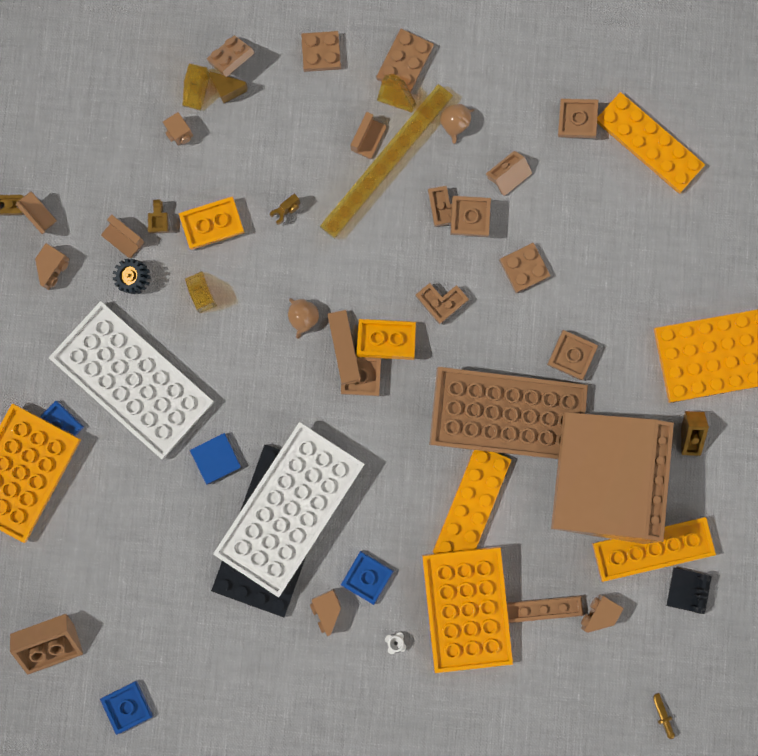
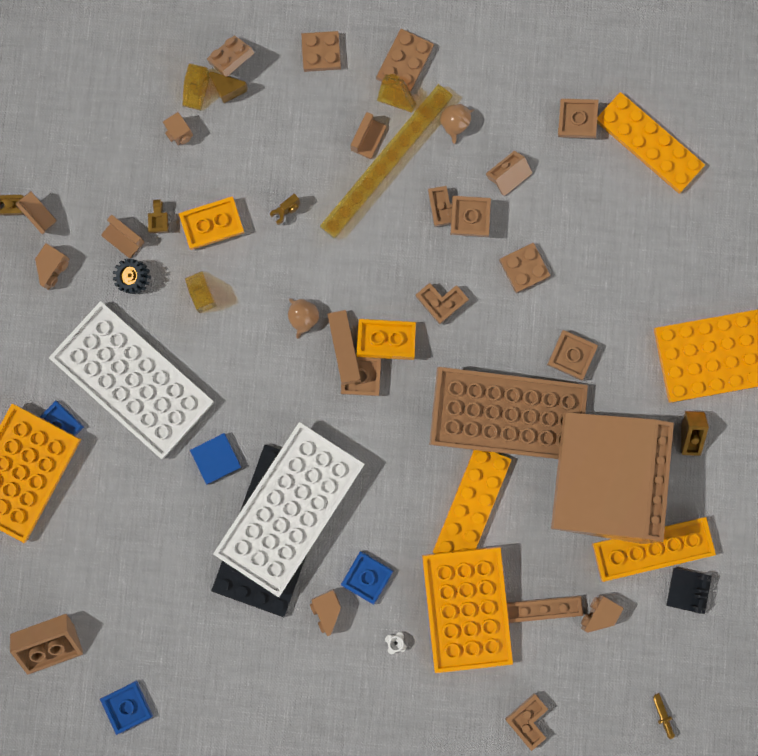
(523, 720): none -> medium nougat plate

